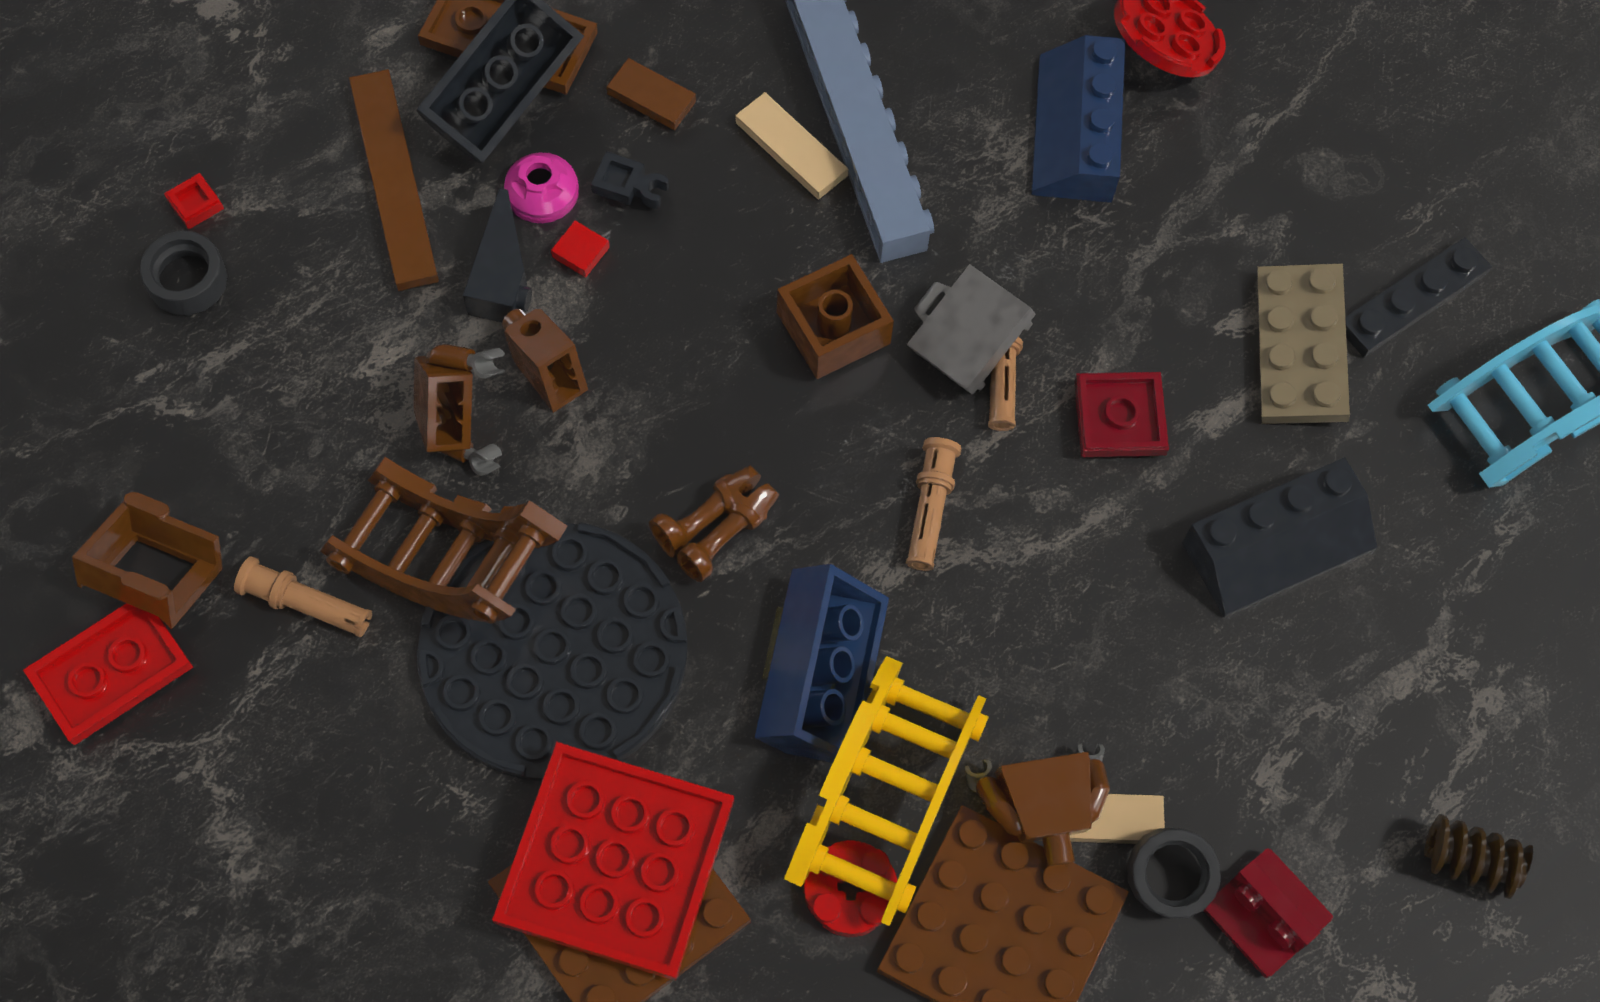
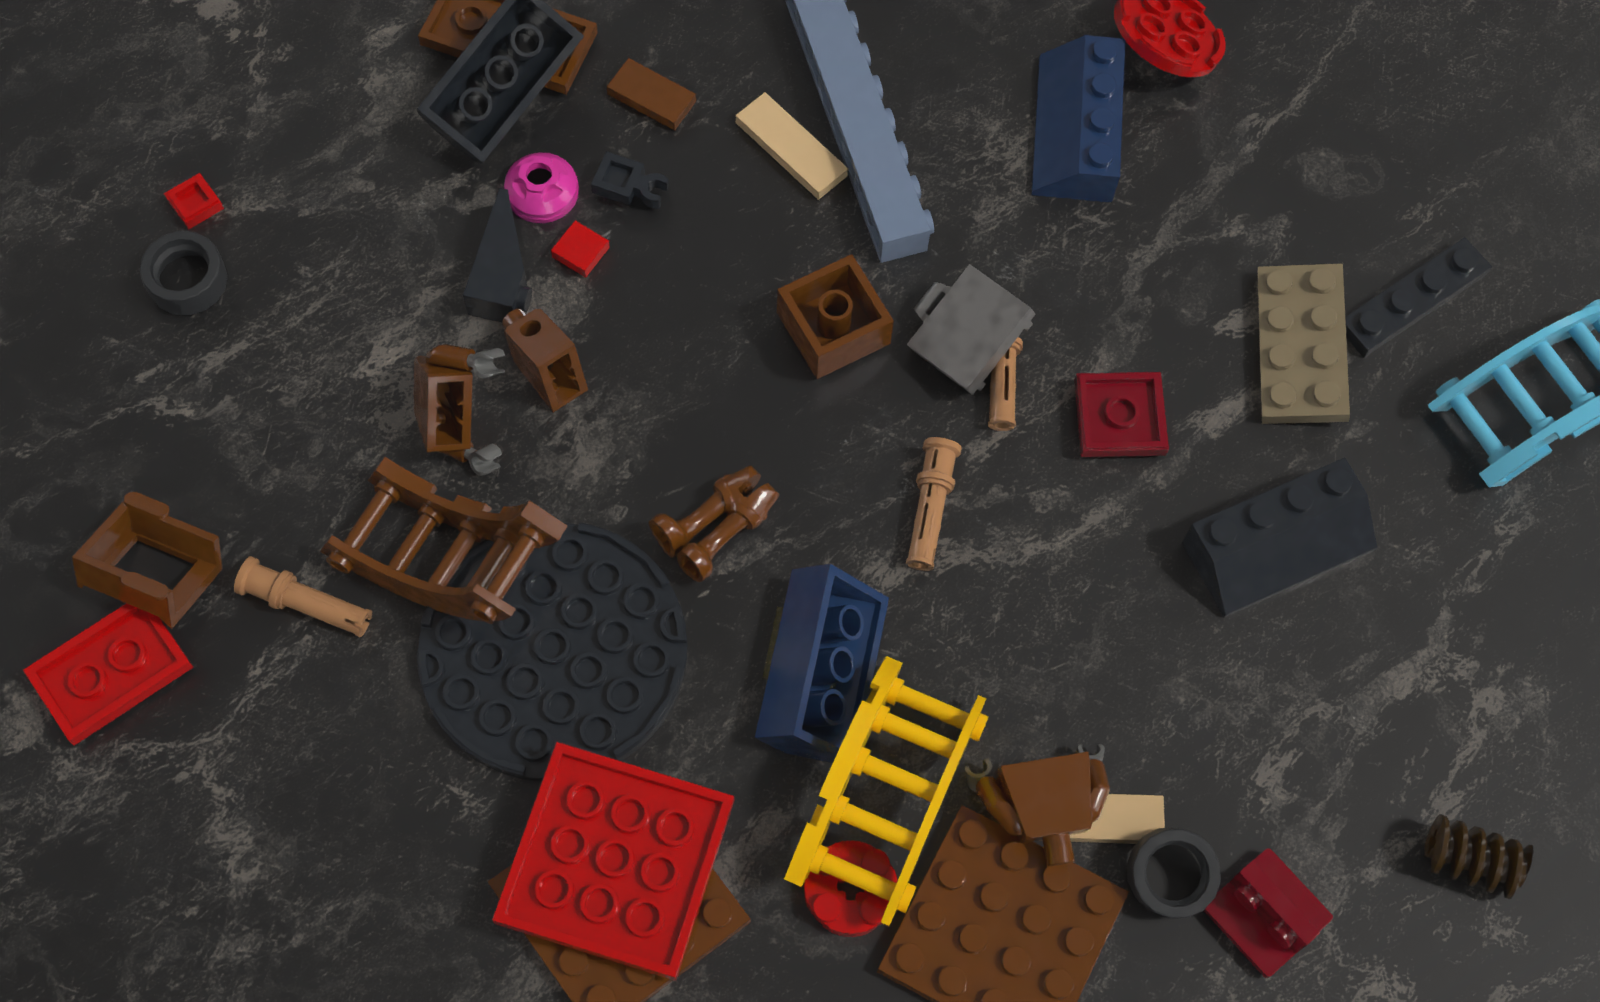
(393, 180): reddish brown tile -> none

